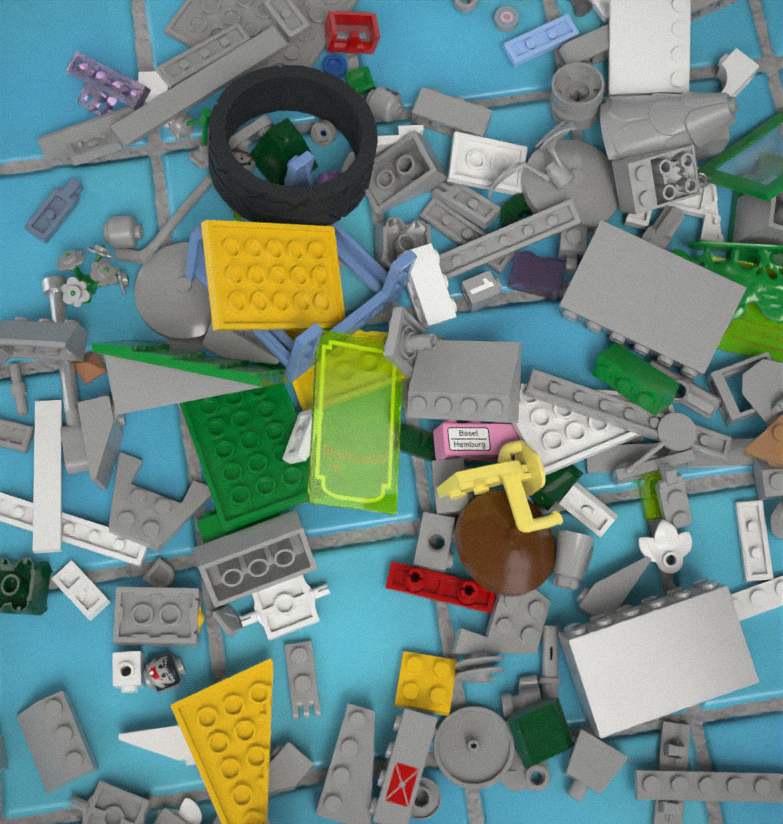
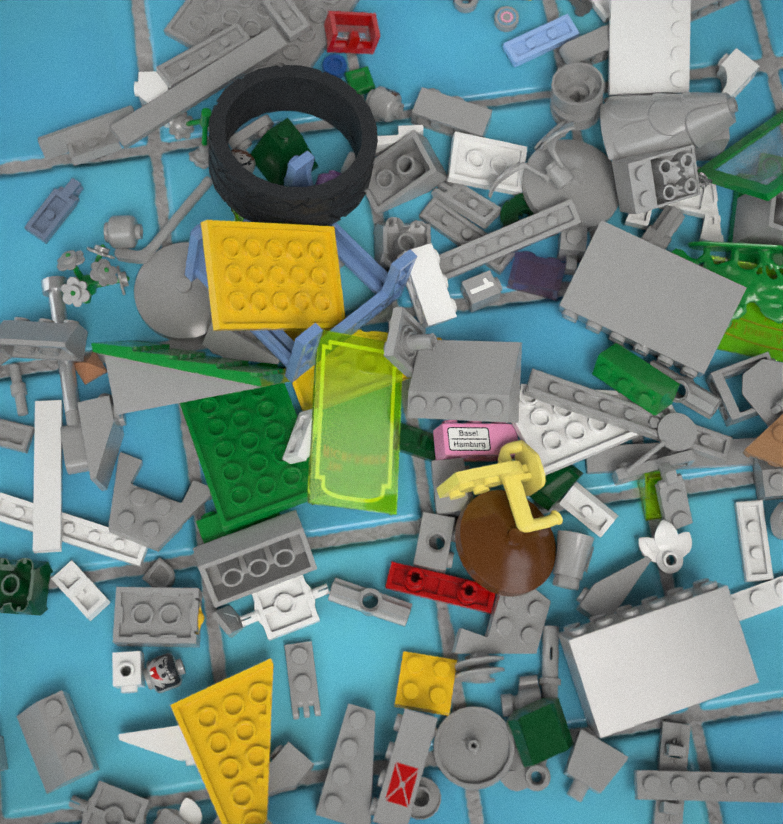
(105, 85): clear purple plate -> none
(323, 133): light grey tile -> none
(352, 596): none -> light grey piece

